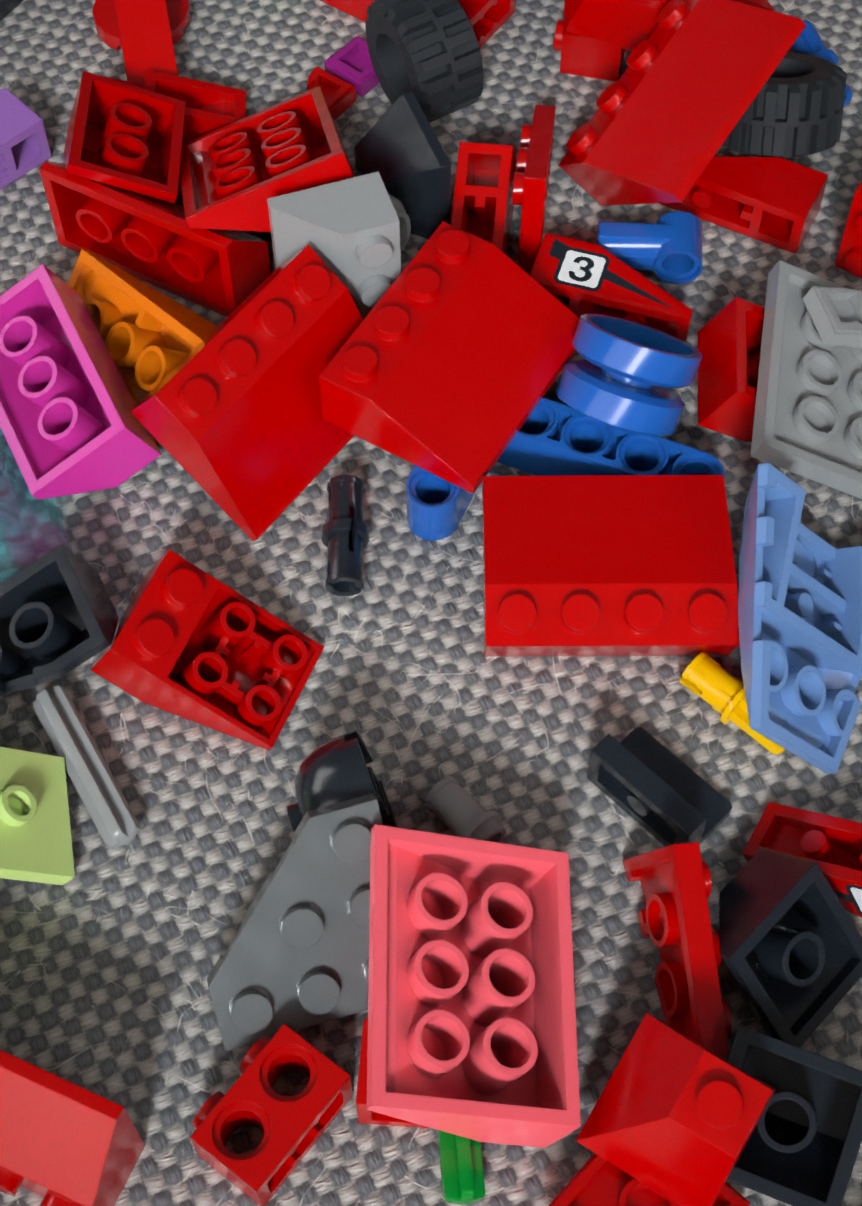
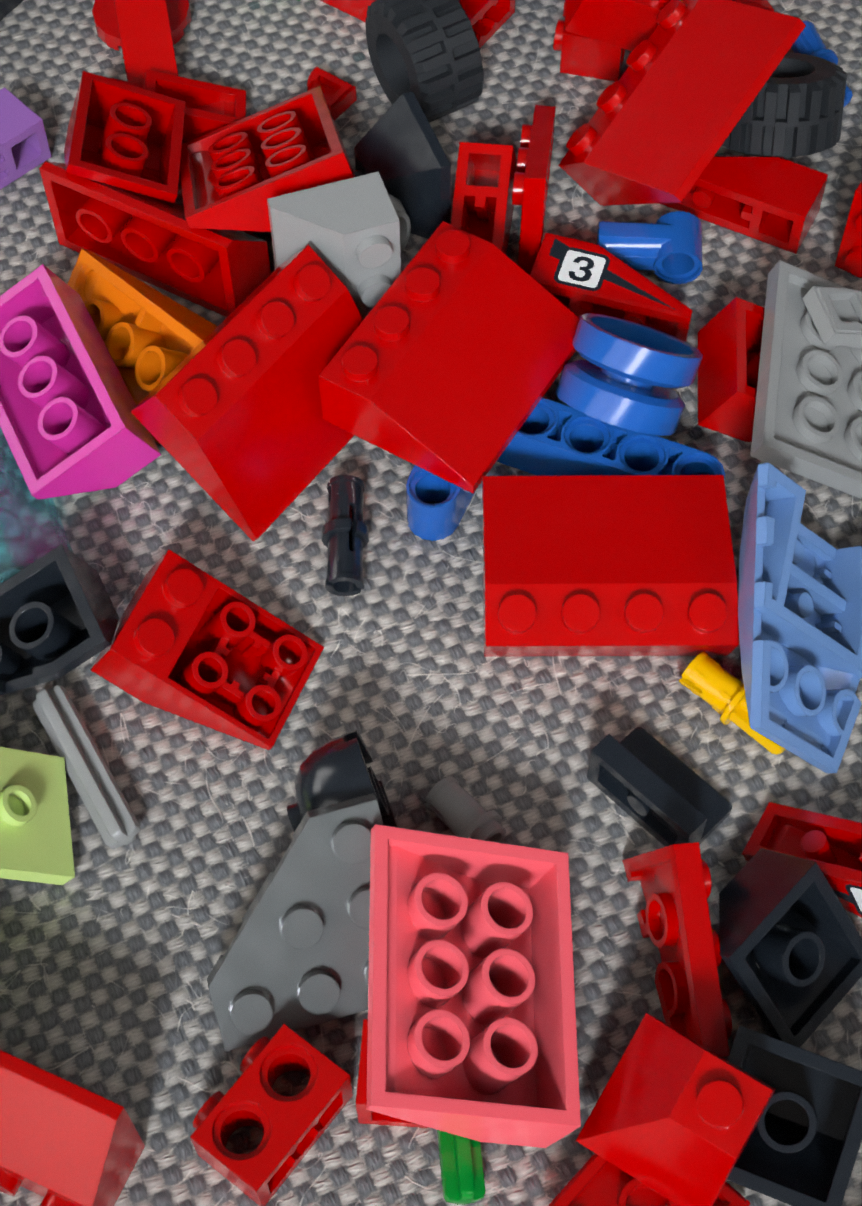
(354, 66): magenta tile -> none

